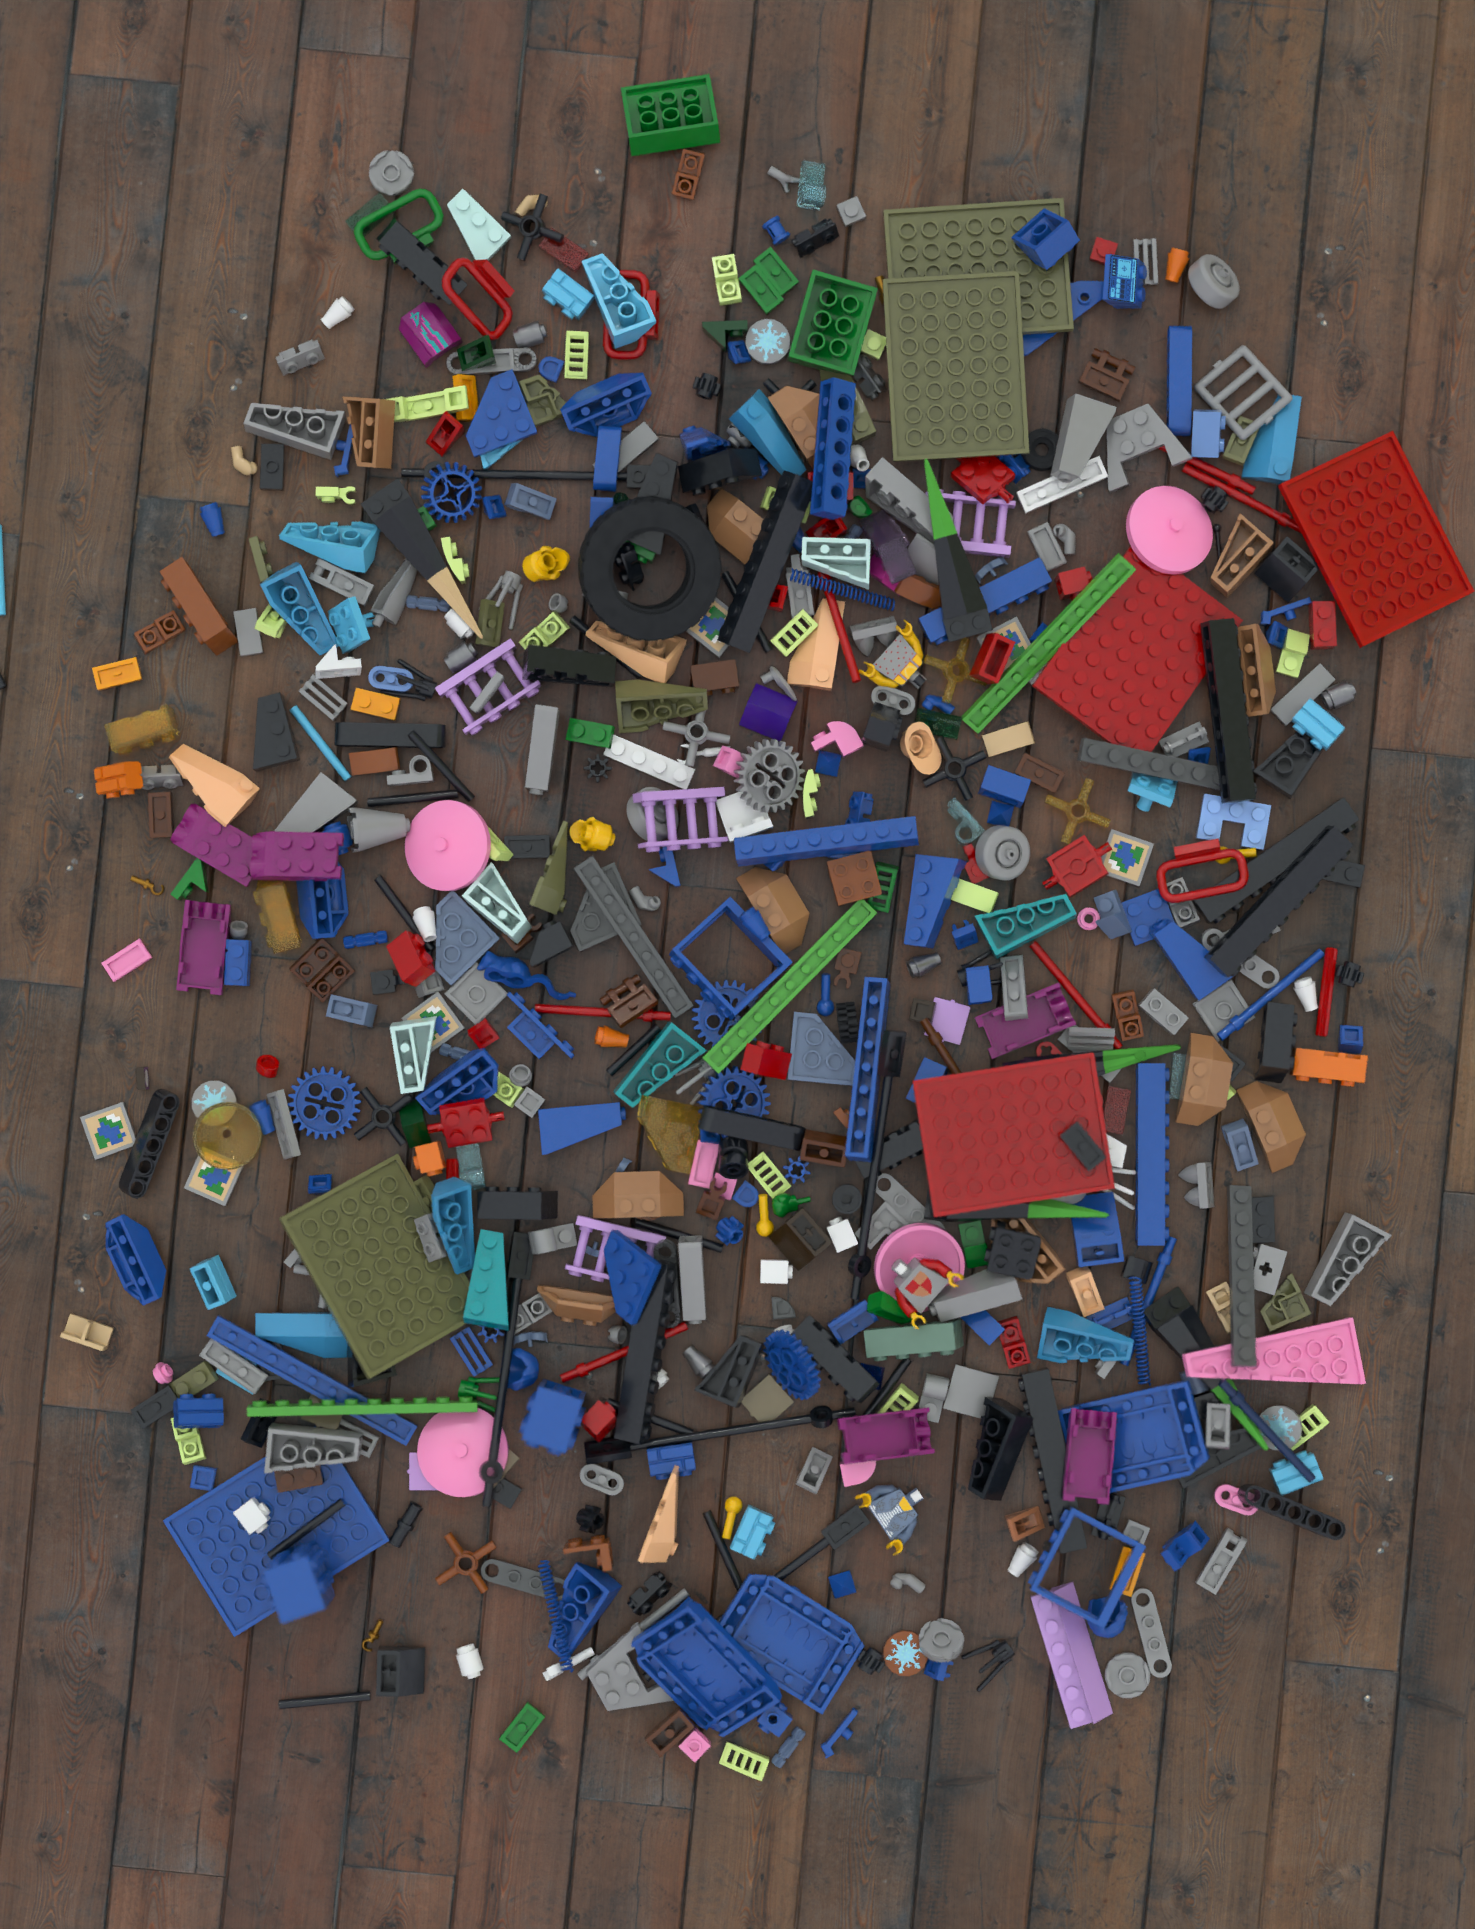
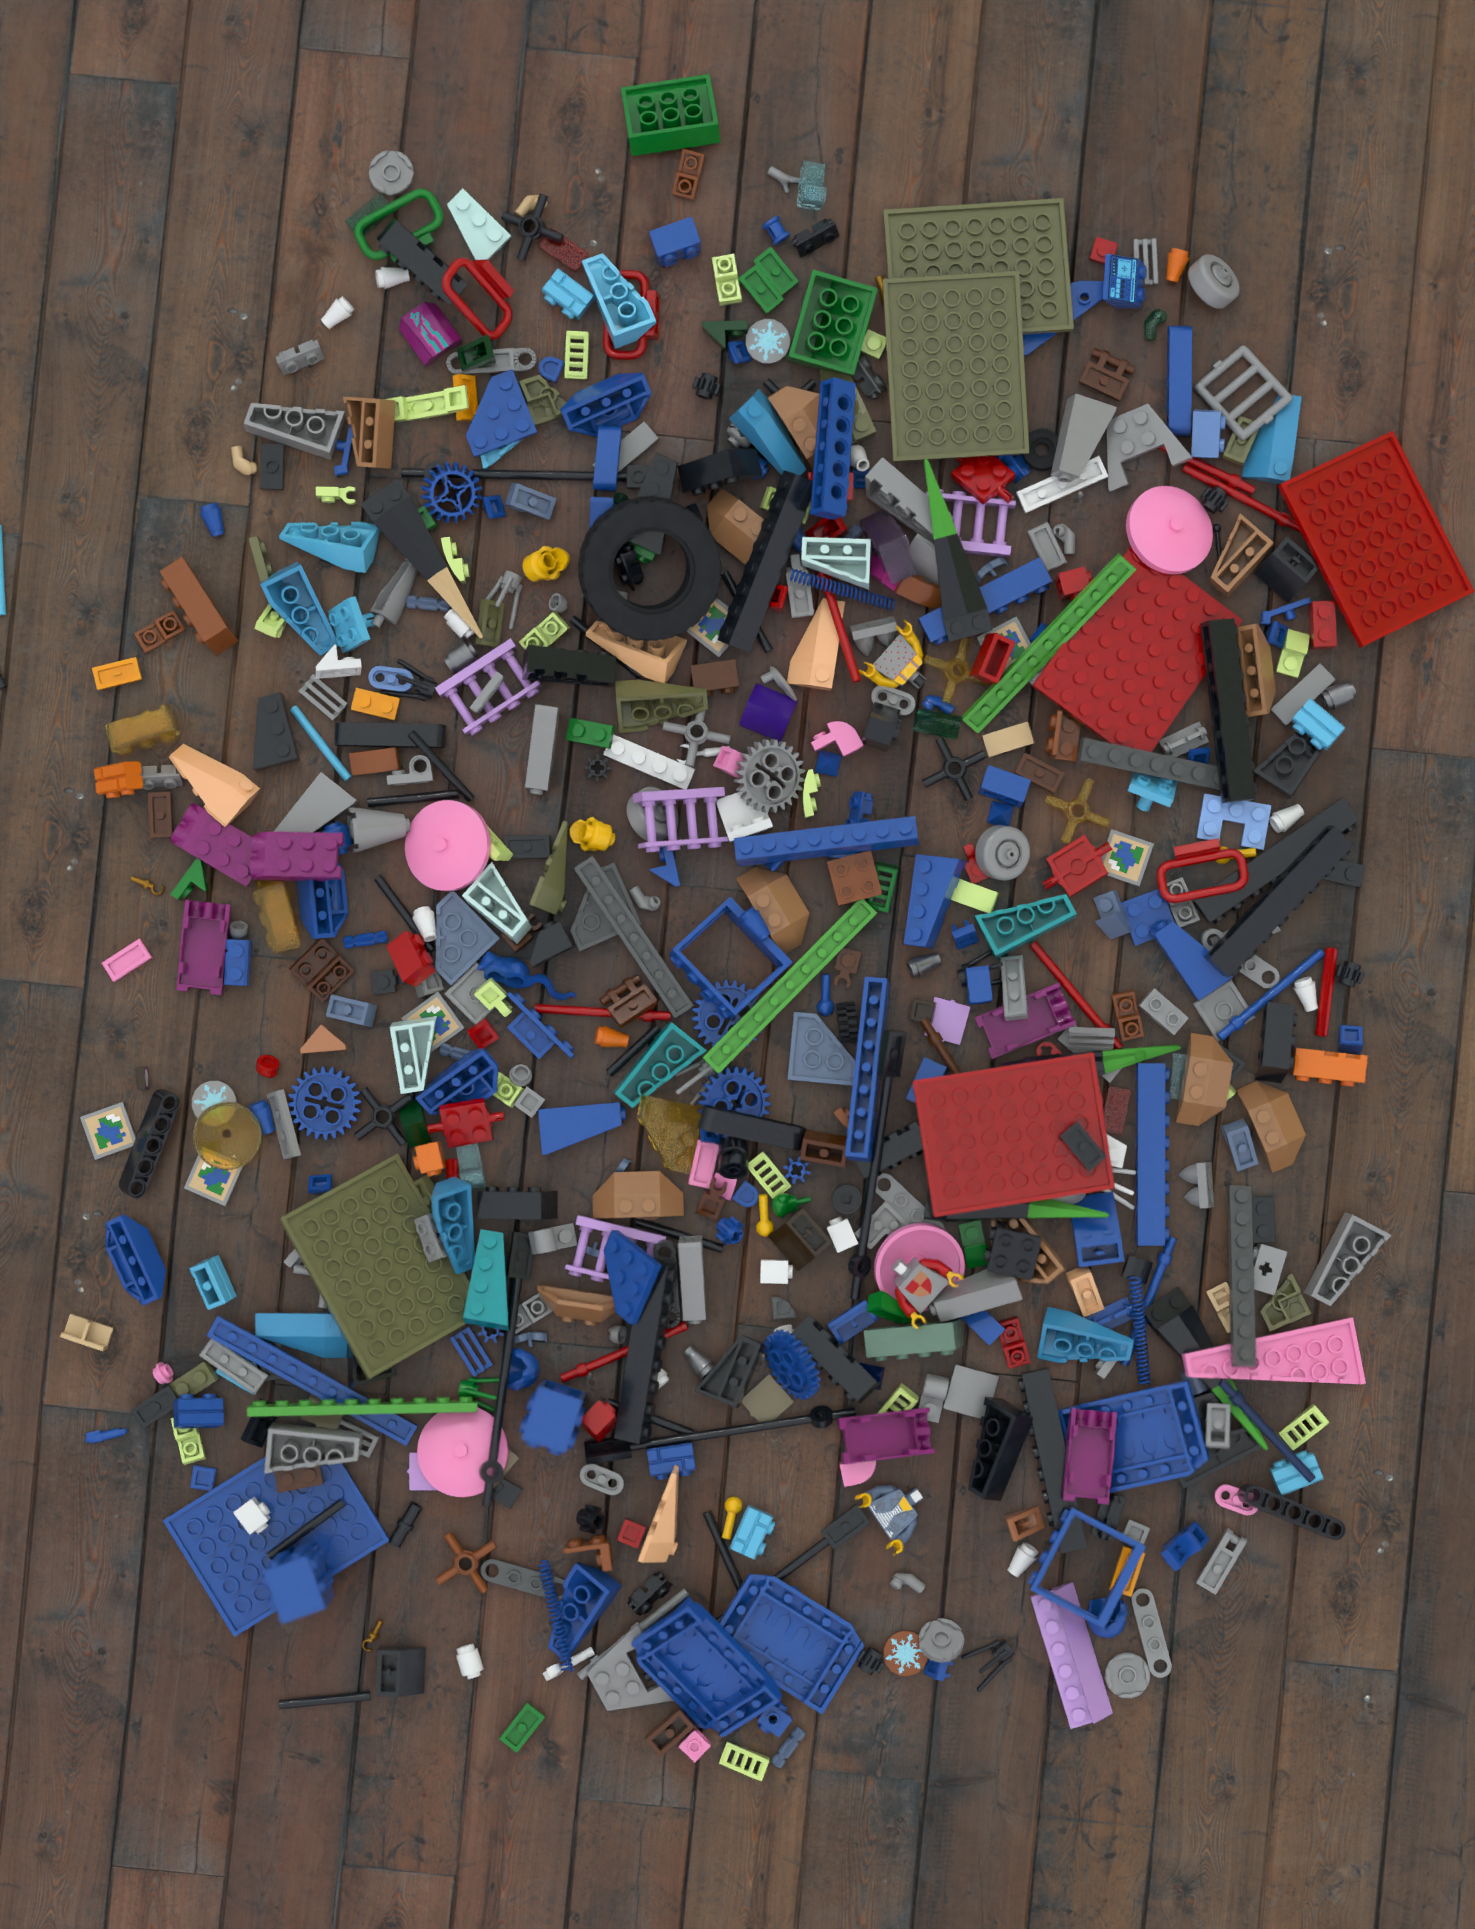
(99, 1436): none -> blue piece
(248, 637): light grey tile -> none
(323, 1041): none -> nougat slope
(342, 582): light grey plate -> none
(388, 277): none -> white cone
(445, 434): red slope -> none
(493, 995): none -> yellowish green plate
(530, 334): flat silver brick -> none
(631, 1533): none -> red plate
(675, 242): none -> blue brick
(701, 443): blue wedge -> none
(766, 1060): red brick -> none
(788, 627): yellowish green slope -> none
(814, 1470): light grey slope -> none
(841, 1730): blue piece -> none
(842, 1584): blue slope -> none
(851, 211): light grey plate -> none
(859, 507): green piece -> none
(888, 1386): black bar -> none
(921, 748): light nougat piece -> none
(957, 811): clear light blue plate -> none
(1046, 238): blue slope -> none
(1064, 737): none -> dark orange bracket
(1088, 911): bright pink plate -> none
(1156, 316): none -> clear green arm
(1284, 1423): light grey tile -> none
(1285, 818): none -> white cone

